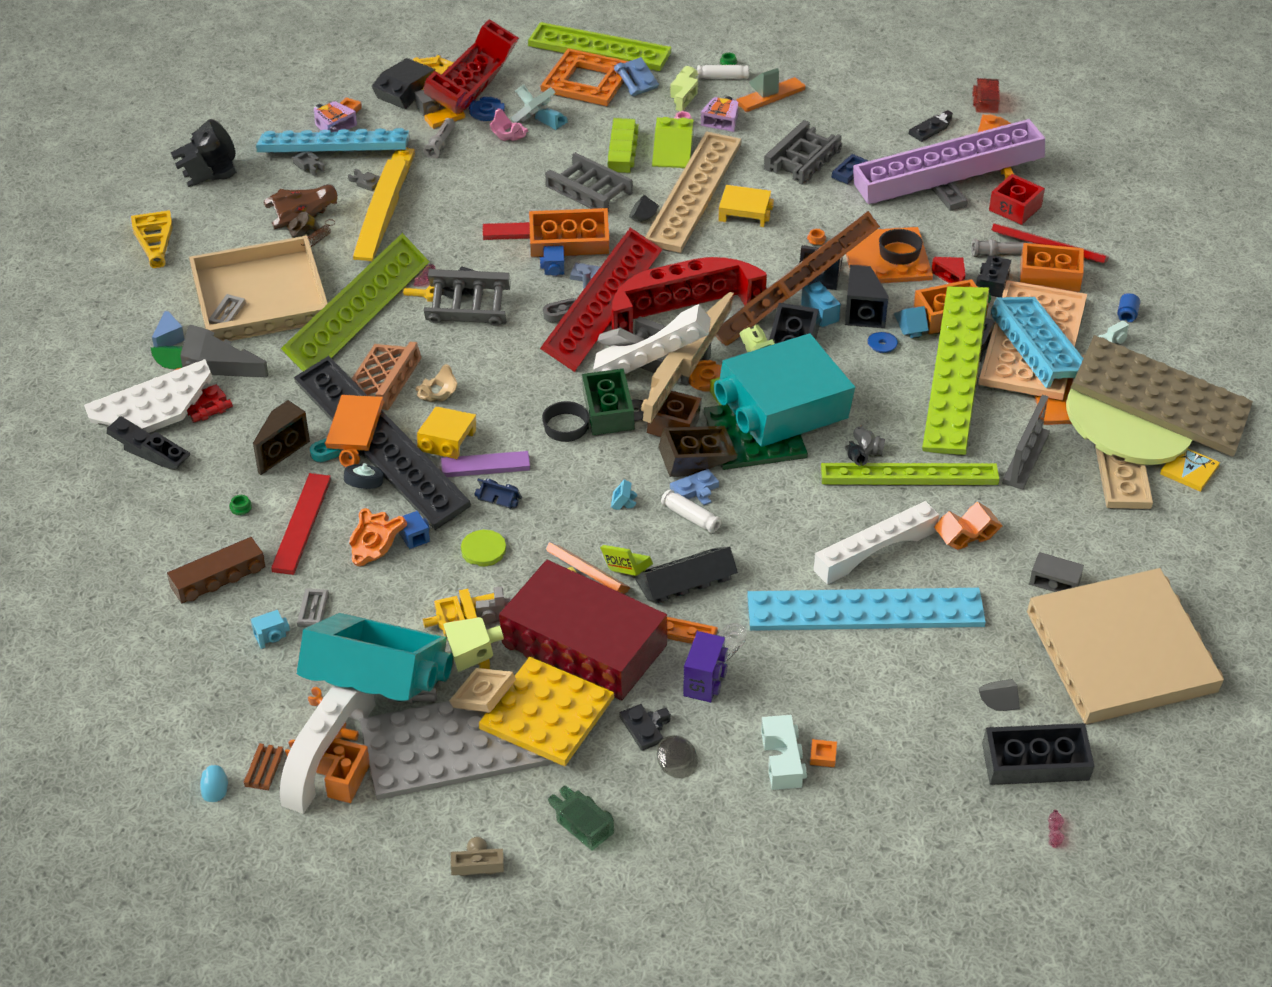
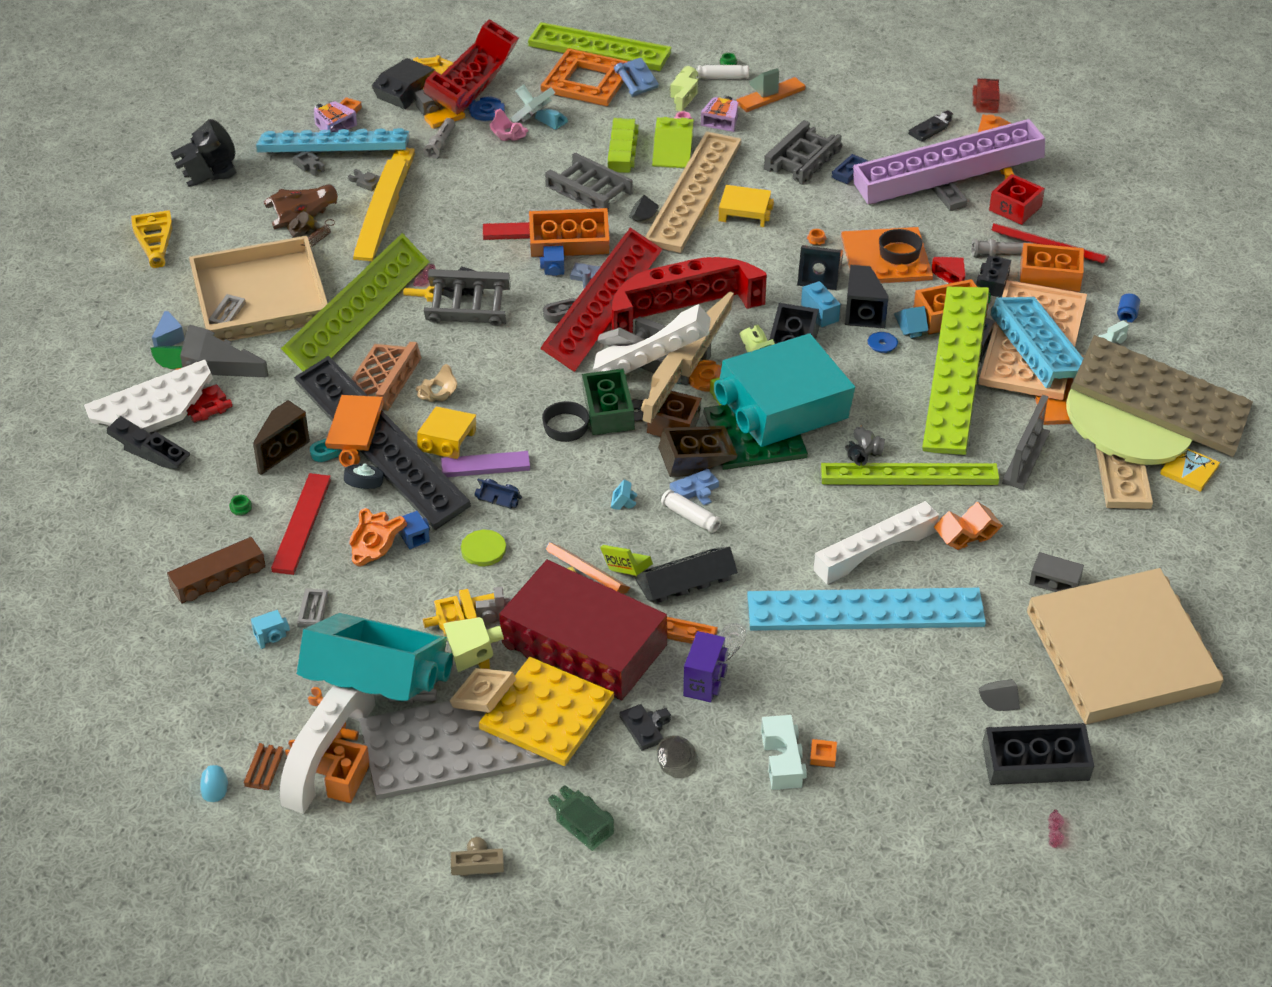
(797, 278): dark orange slope -> none

